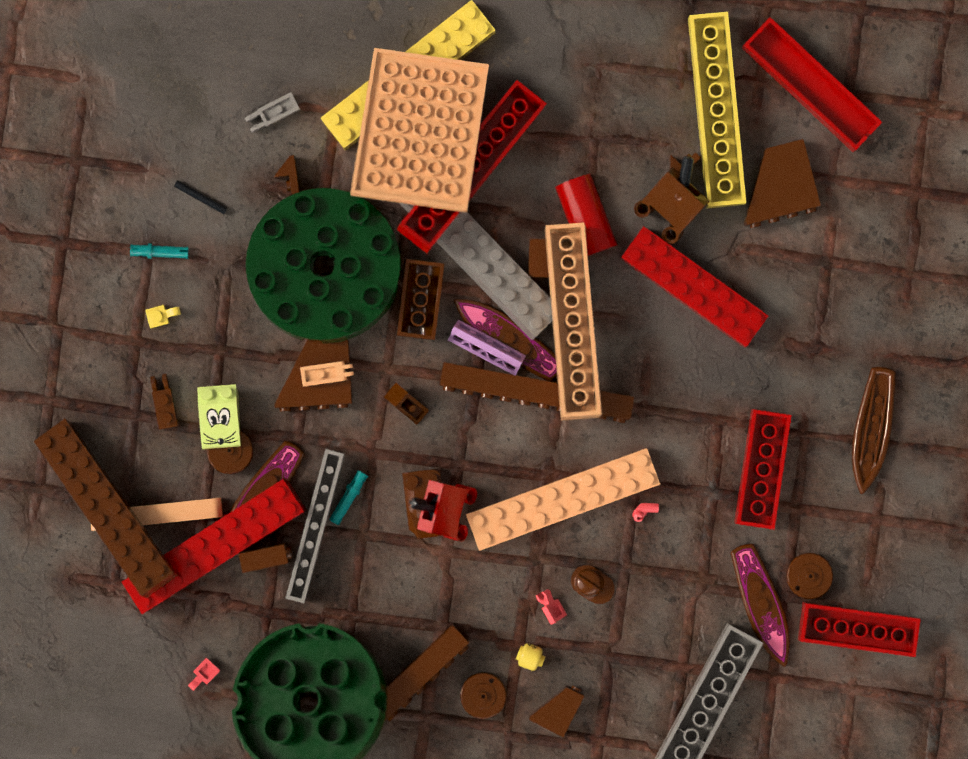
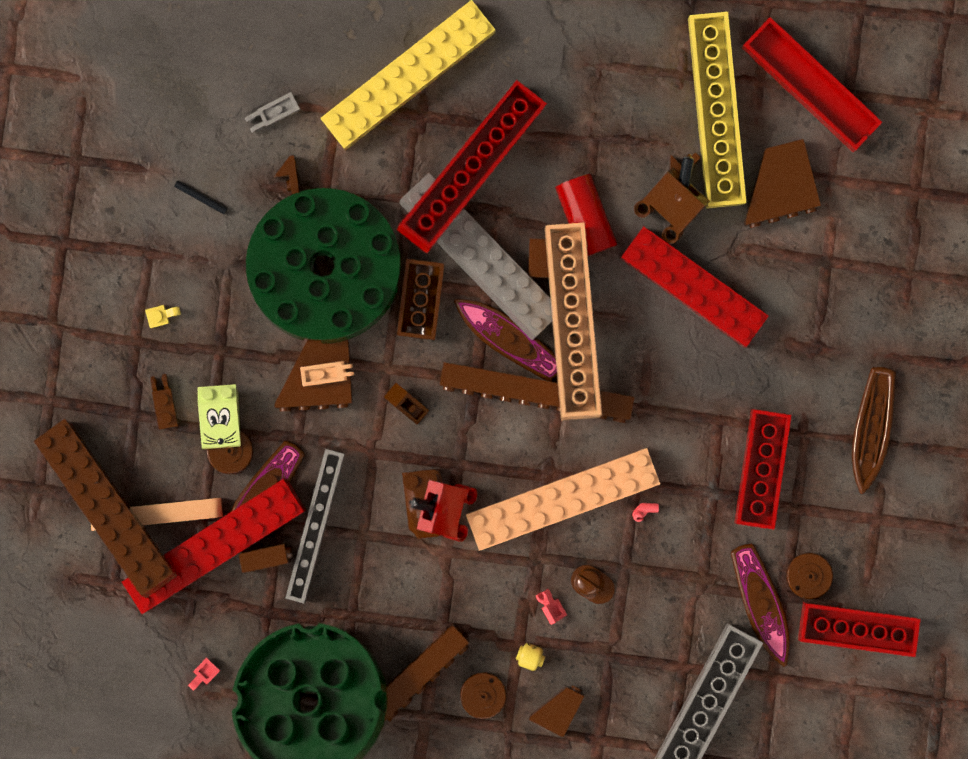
(159, 251): teal pin -> none
(348, 497): teal pin -> none
(420, 130): light nougat plate -> none
(488, 345): lavender fence -> none

